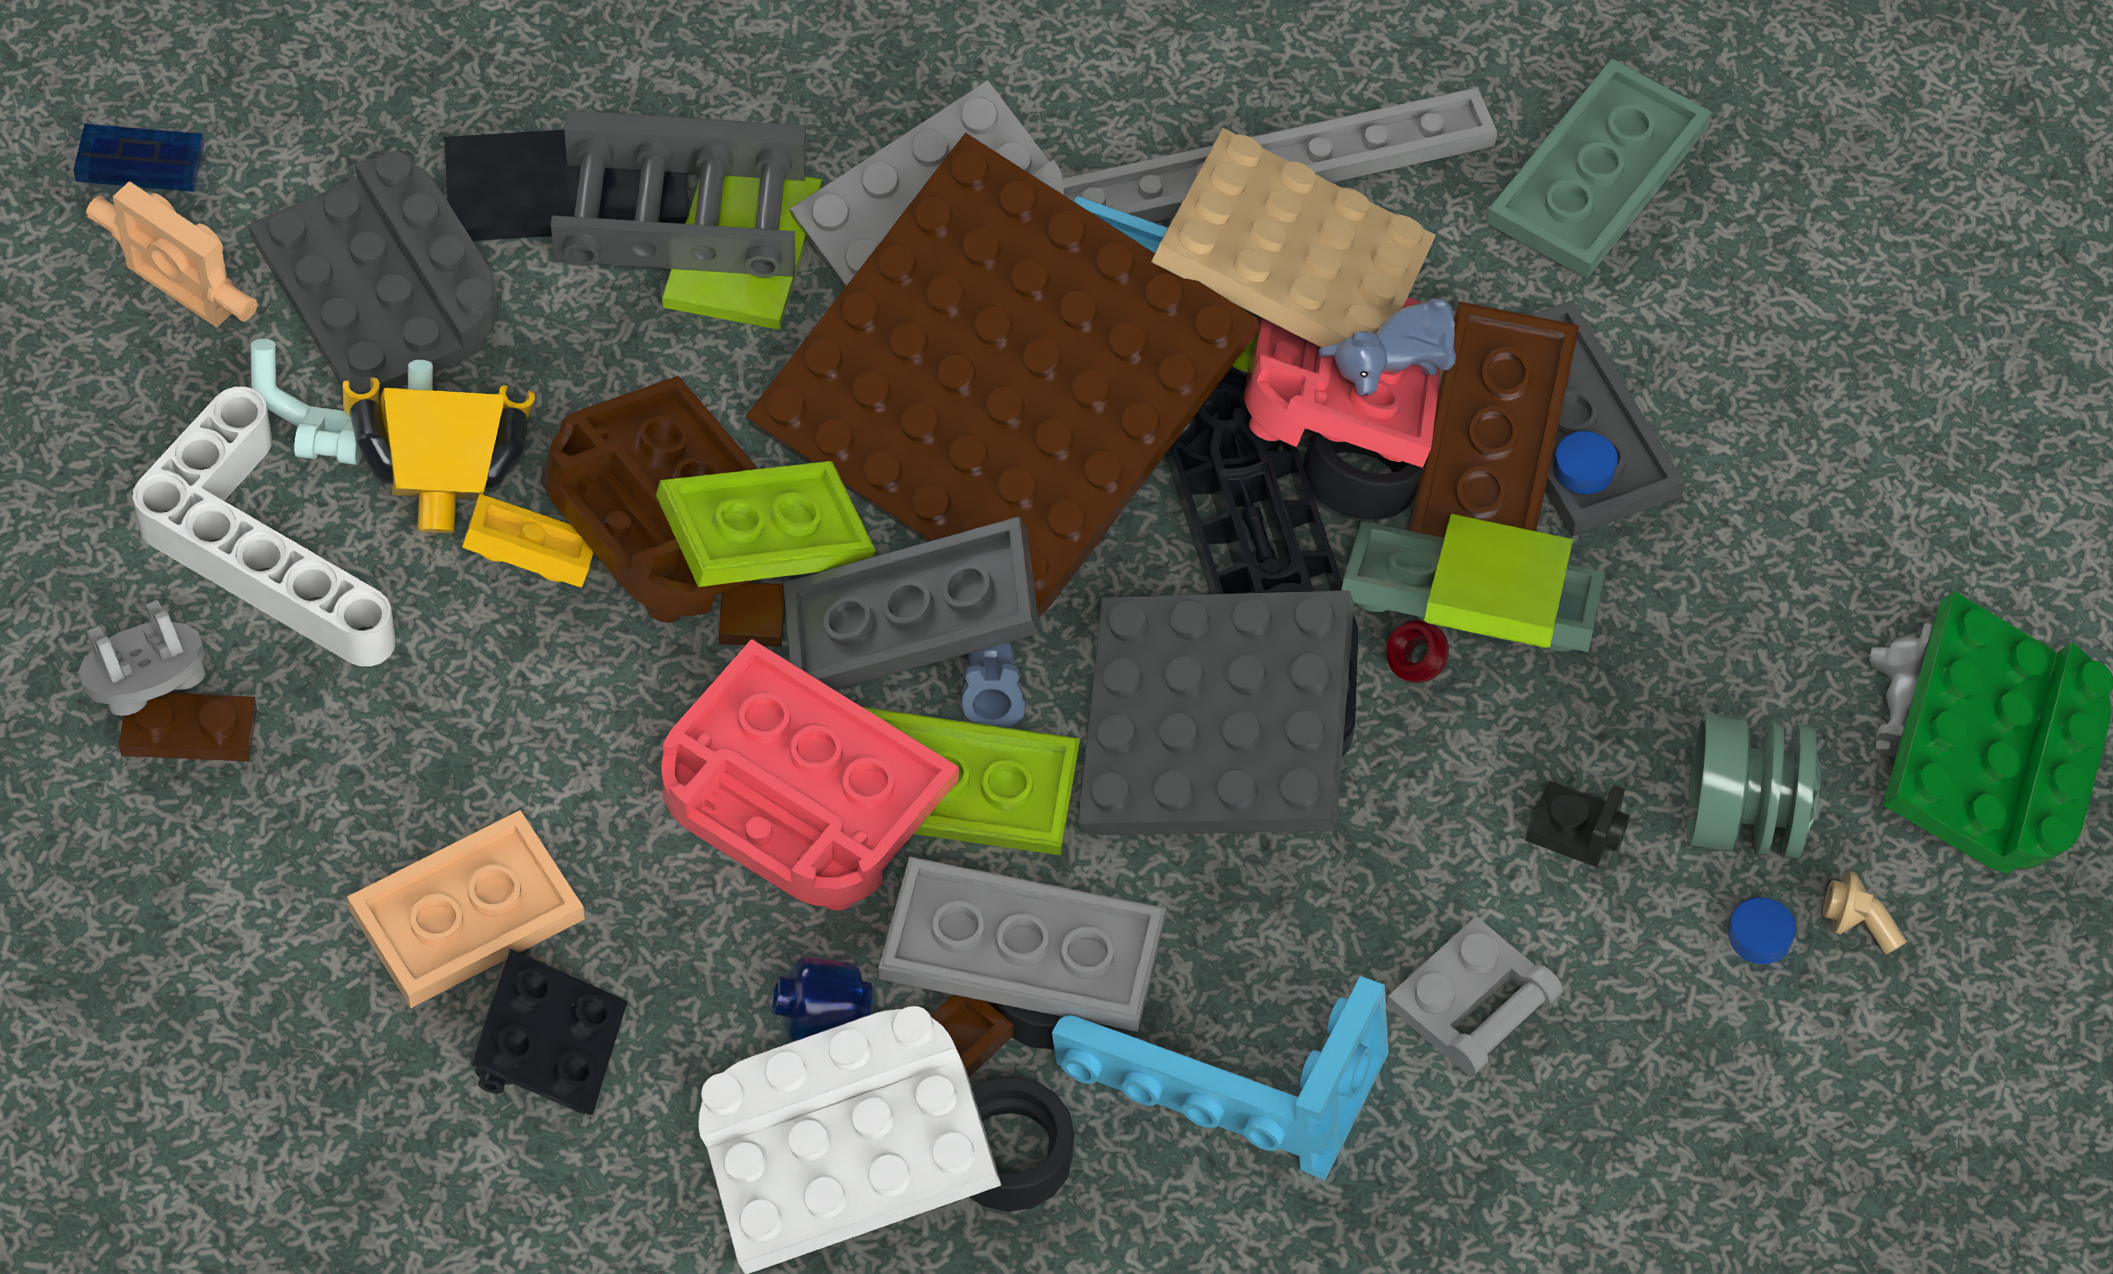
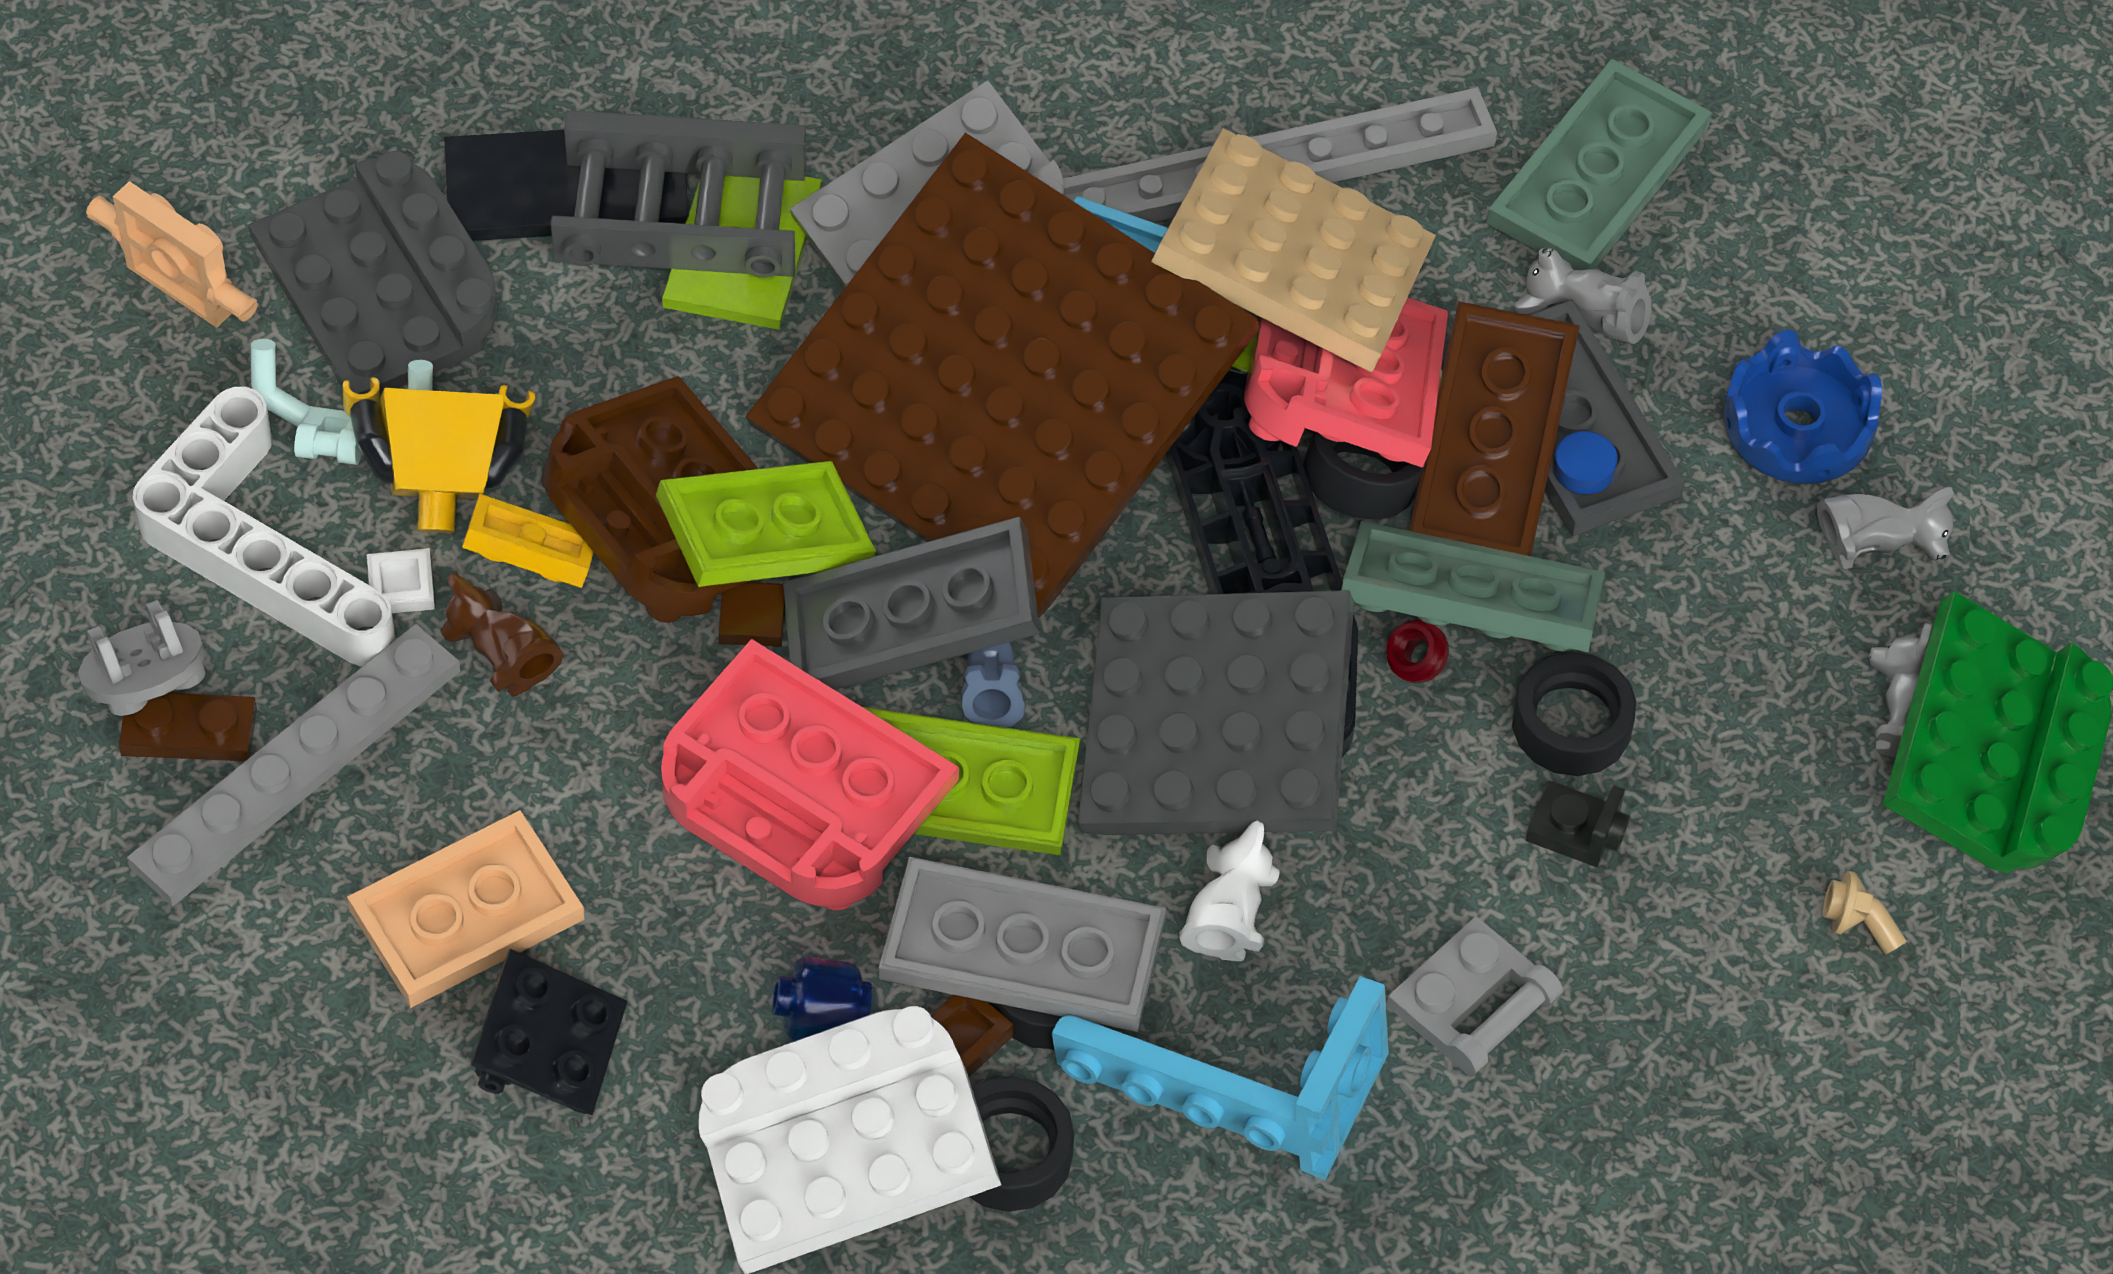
(140, 156): clear blue tile -> none
(293, 765): none -> light grey plate
(403, 579): none -> white tile
(512, 643): none -> reddish brown animal
(1226, 908): none -> white animal
(1411, 336): sand blue animal -> none
(1499, 581): lime tile -> none
(1570, 754): none -> black tyre
(1602, 299): none -> light grey animal
(1752, 785): sand green wheel -> none
(1762, 930): blue tile -> none
(1818, 382): none -> blue plate
(1872, 524): none -> light grey animal

